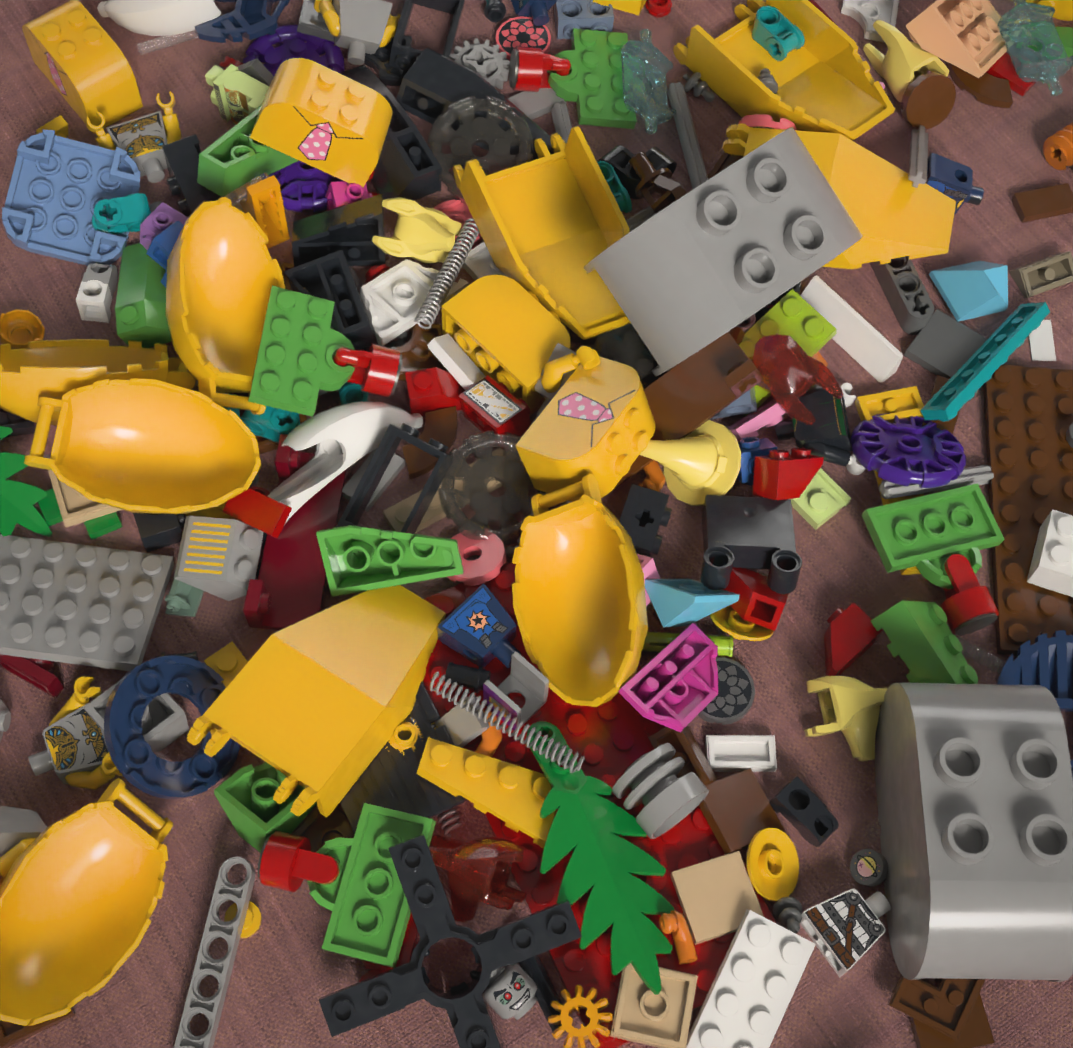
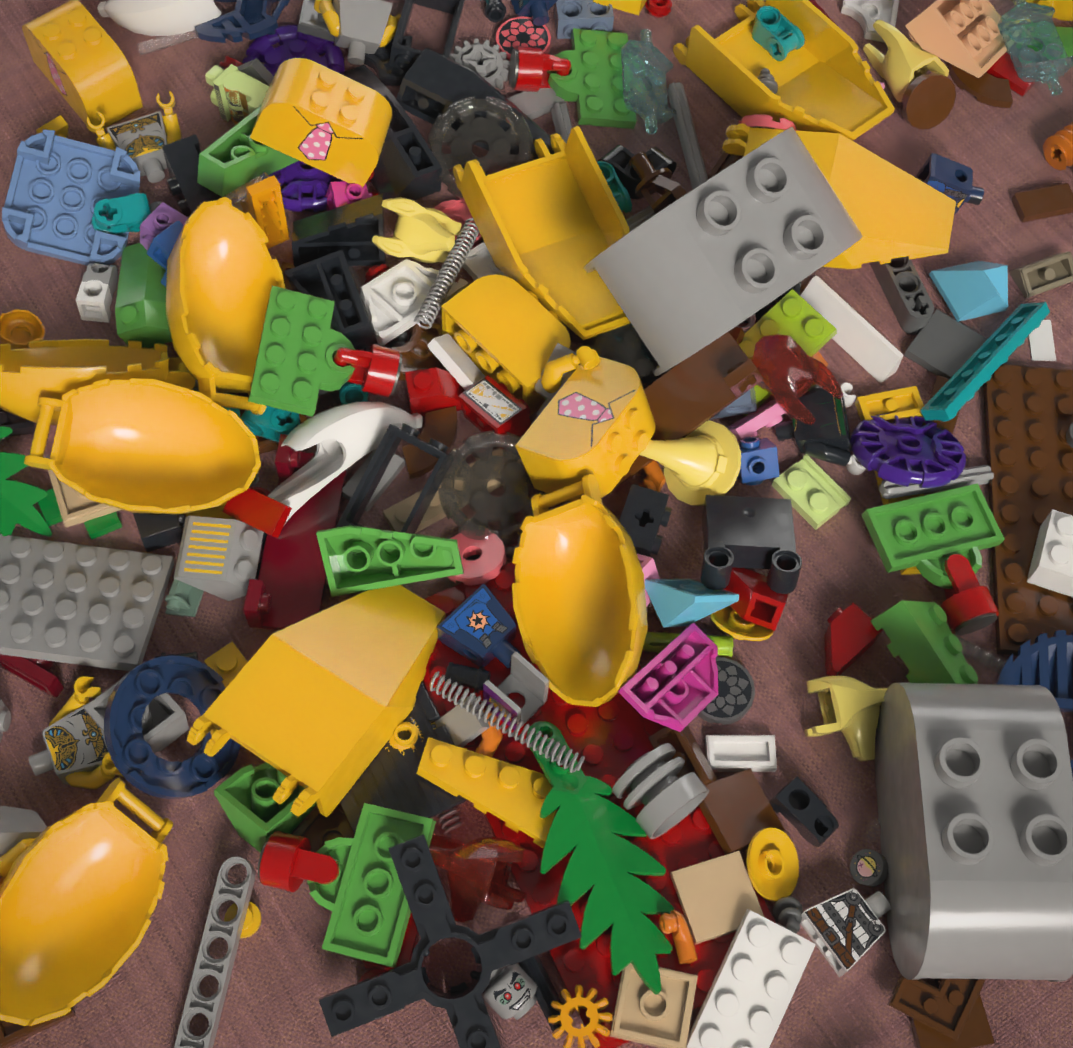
(699, 88): dark grey hair -> none
(784, 474): red slope -> none
(918, 157): light grey axle -> none

